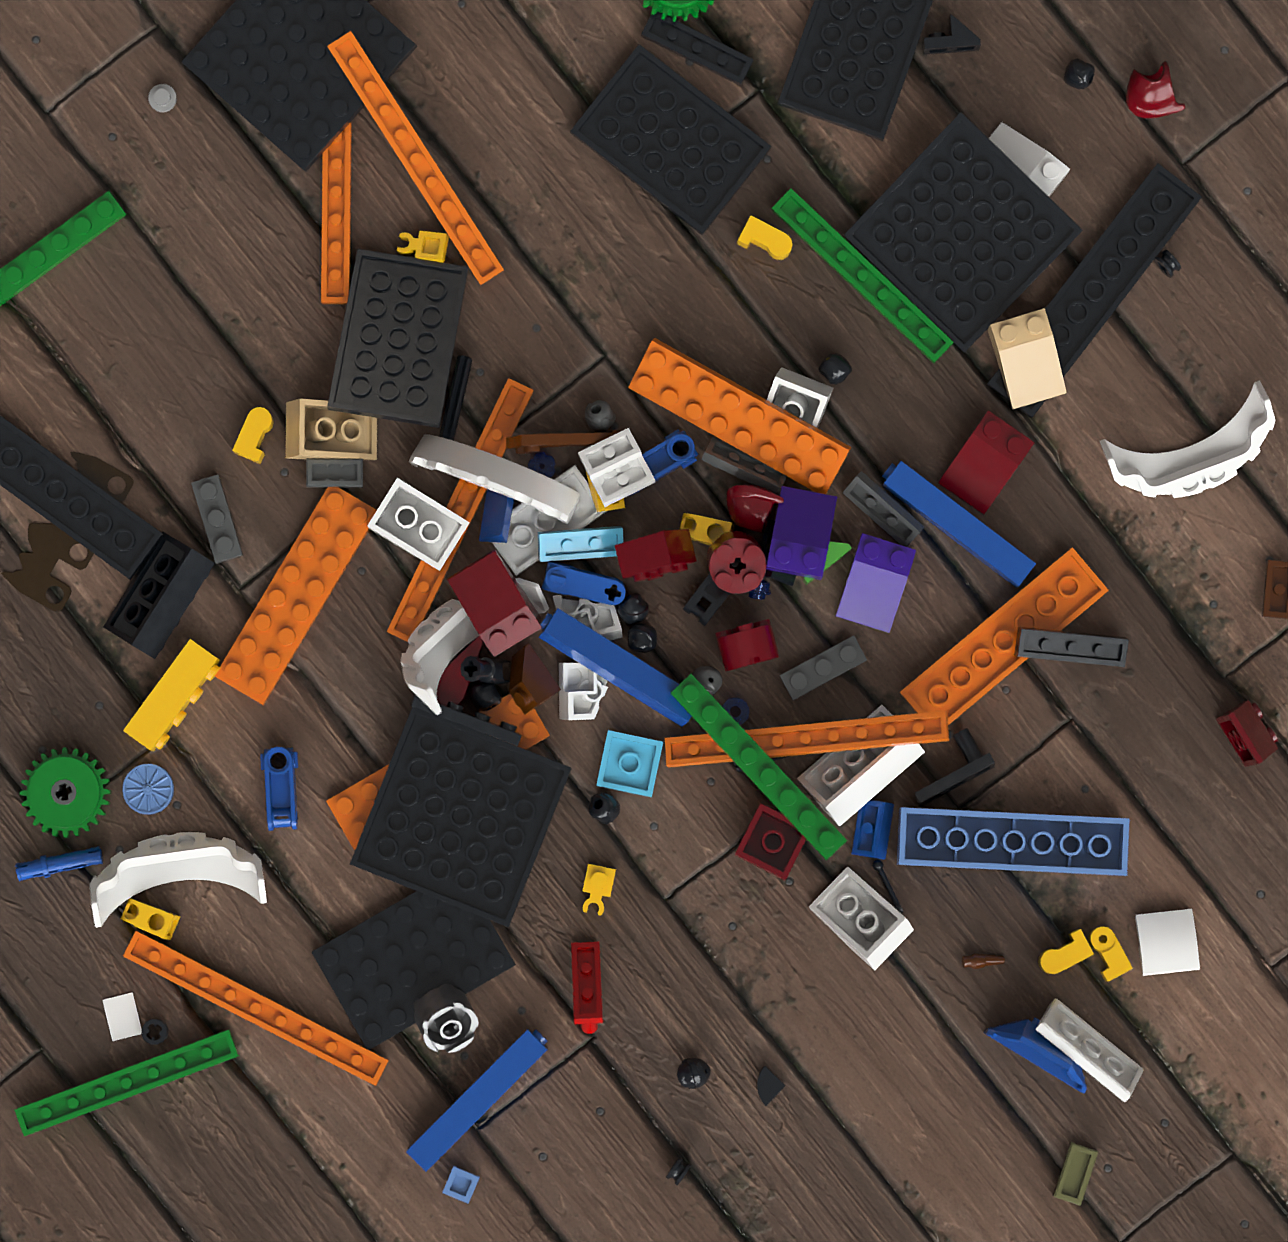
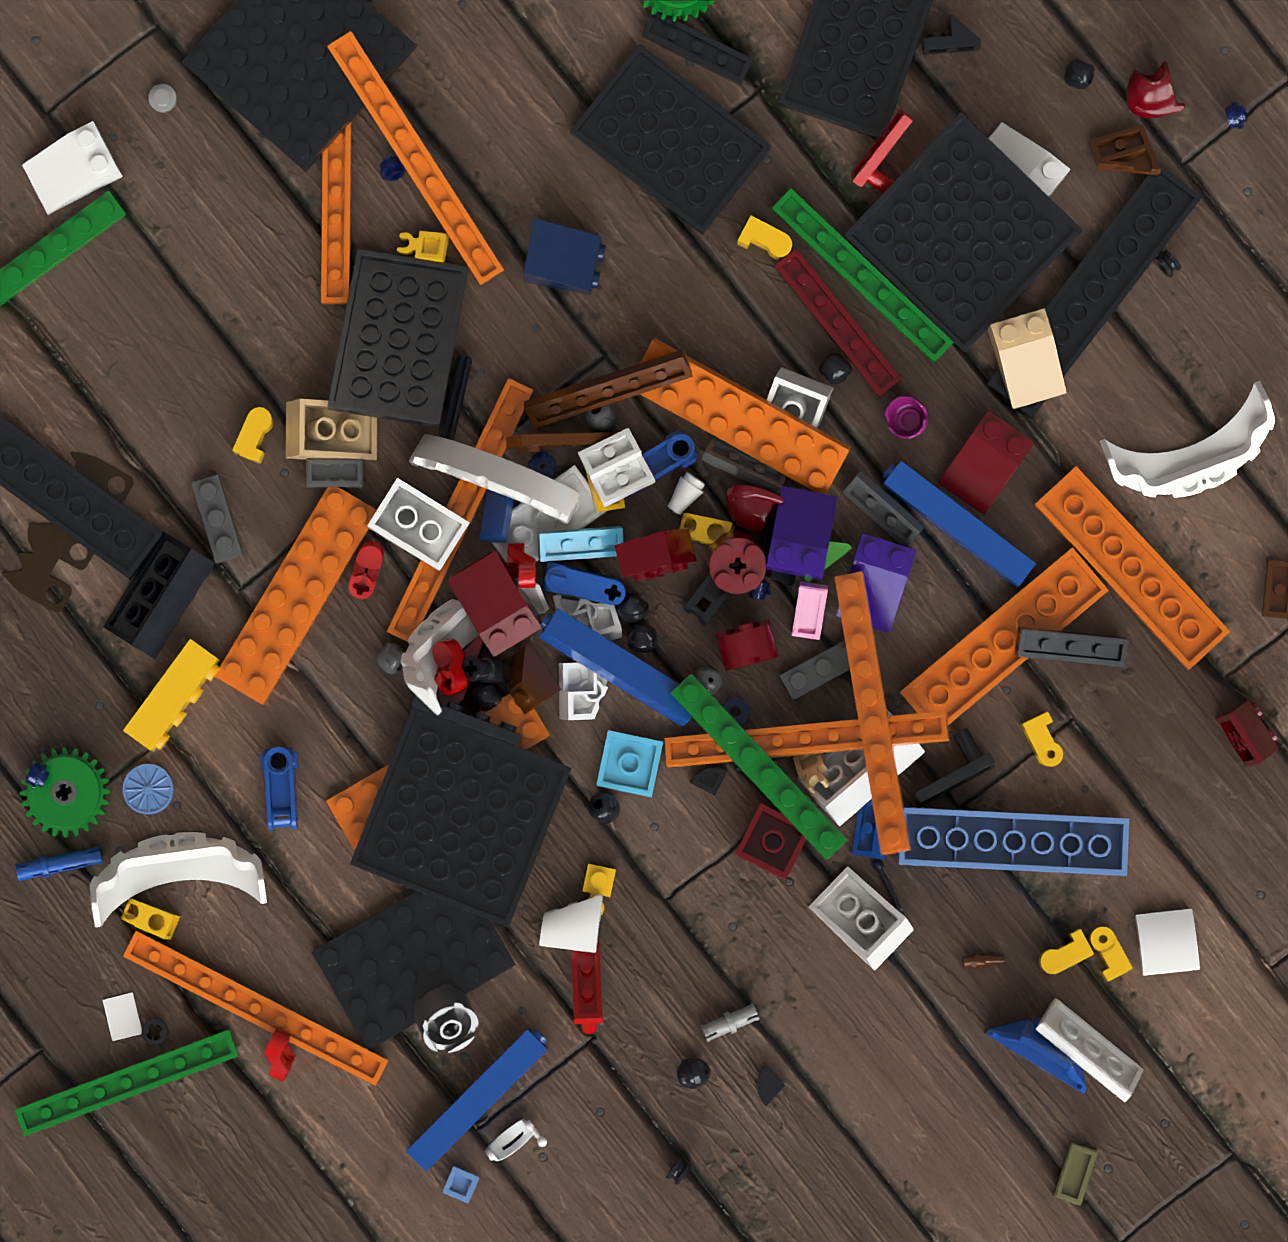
(37, 775): none -> clear blue plate
(72, 168): none -> white slope
(280, 1054): none -> red piece
(362, 582): none -> red piece
(390, 657): none -> dark grey piece
(391, 169): none -> clear blue plate
(449, 672): none -> red piece
(495, 1148): none -> white helmet
(521, 565): none -> red piece
(563, 258): none -> dark blue slope
(573, 926): none -> white slope
(608, 389): none -> reddish brown plate
(685, 493): none -> white cone
(709, 779): none -> black tile
(729, 1022): none -> light grey pin
(809, 610): none -> bright pink tile
(811, 770): none -> tan plate
(837, 323): none -> dark red plate
(867, 168): none -> piece
(872, 713): none -> orange plate
(906, 417): none -> magenta hair
(1041, 741): none -> yellow leg
(1125, 152): none -> reddish brown wing
(1132, 568): none -> orange plate
(1236, 115): none -> clear blue plate

